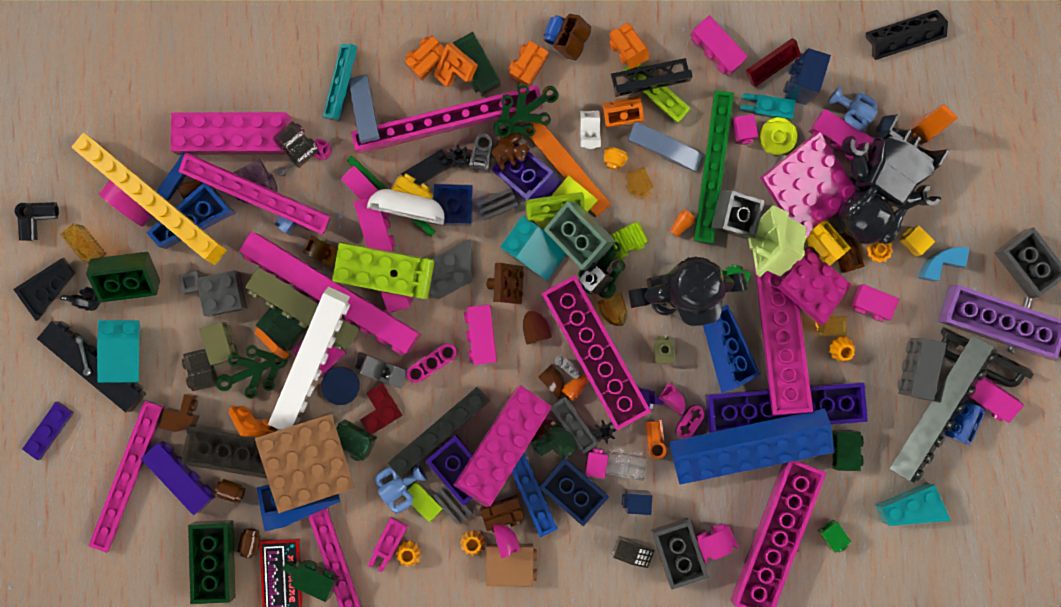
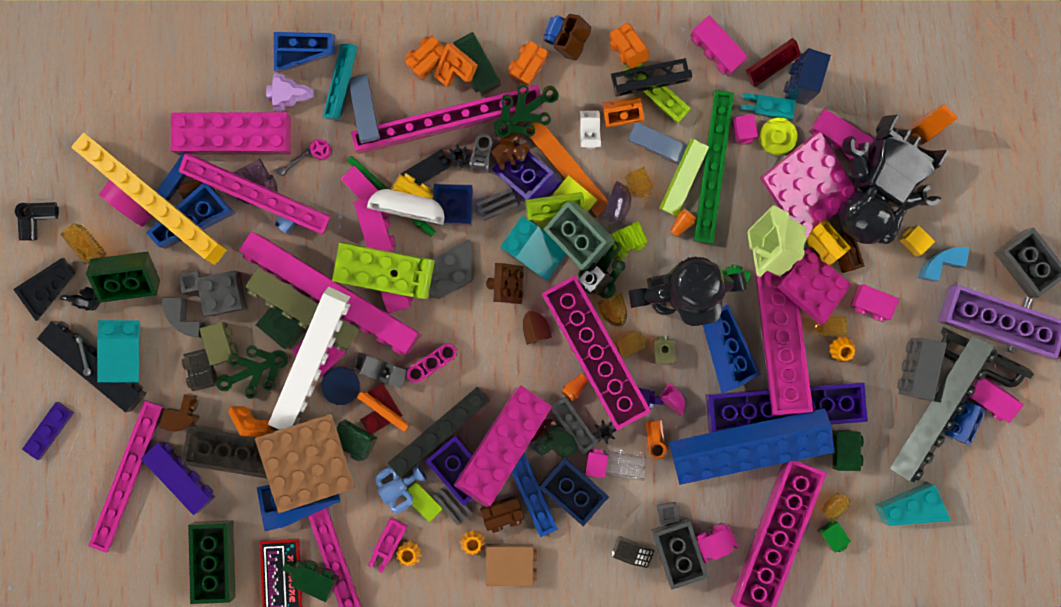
(176, 314): none -> dark grey brick
(230, 491): reddish brown brick -> none
(249, 542): reddish brown brick -> none
(271, 344): orange tile -> none
(286, 92): none -> lavender rock
(296, 144): clear smoke brick -> none
(301, 48): none -> blue wedge
(321, 251): reddish brown brick -> none
(383, 411): none -> orange tile
(480, 334): dark pink brick -> none
(506, 540): dark pink brick -> none
(553, 380): reddish brown brick -> none
(568, 367): light grey gear -> none
(614, 158): light orange cone -> none
(618, 204): none -> clear purple brick
(630, 343): none -> clear yellow brick
(637, 502): dark blue brick -> none
(668, 513): none -> flat silver plate
(684, 177): none -> lime tile
(686, 418): dark pink beam -> none
(737, 214): dark grey brick -> none
(836, 506): none -> clear yellow brick
(862, 112): medium blue piece -> none
(879, 252): light orange piece -> none
(909, 36): black fence -> none

